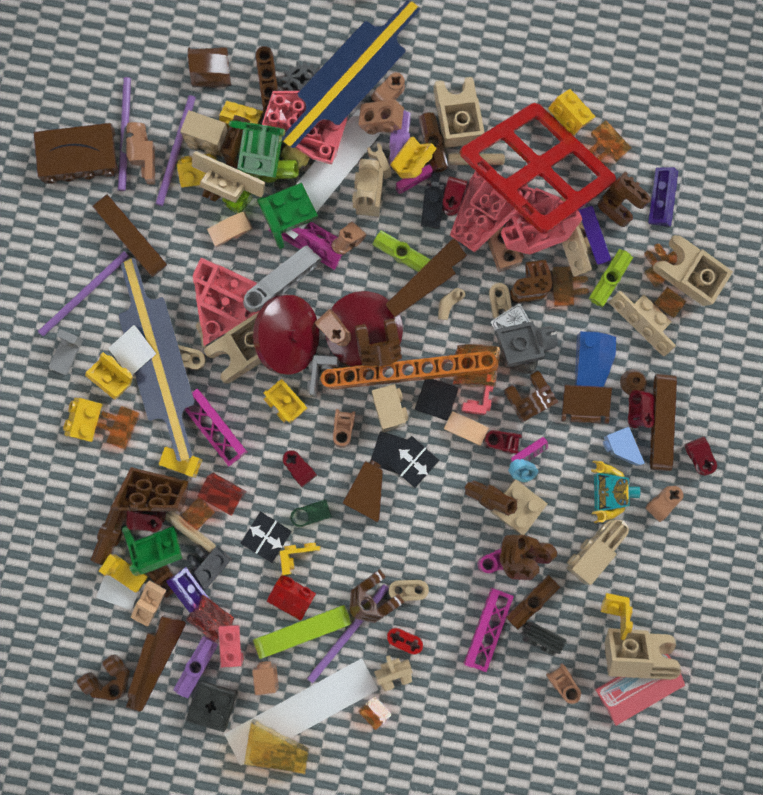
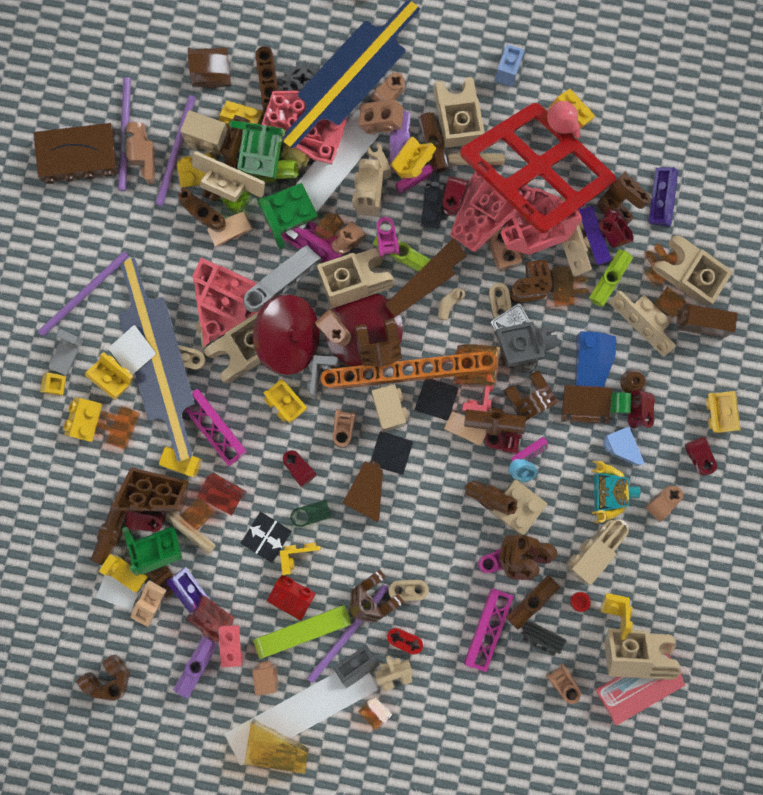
(53, 384): none -> yellow slope
(129, 235): reddish brown beam -> none
(152, 660): reddish brown wedge -> none
(195, 205): none -> reddish brown connector
(211, 567): black hinge -> none
(223, 700): pearl dark grey brick -> none
(329, 225): none -> clear orange piece
(351, 277): none -> tan brick
(356, 666): none -> dark grey slope
(387, 240): none -> dark pink piece
(413, 461): black sticker -> none
(495, 421): none -> reddish brown piece
(509, 65): none -> medium blue plate
(564, 118): none -> coral hat
(580, 601): none -> red tile
(610, 141): clear orange hinge -> none
(616, 230): none -> dark red piece
(620, 403): none -> green brick
(664, 425): reddish brown beam -> none
(707, 321): none -> reddish brown brick
(723, 412): none -> yellow bracket

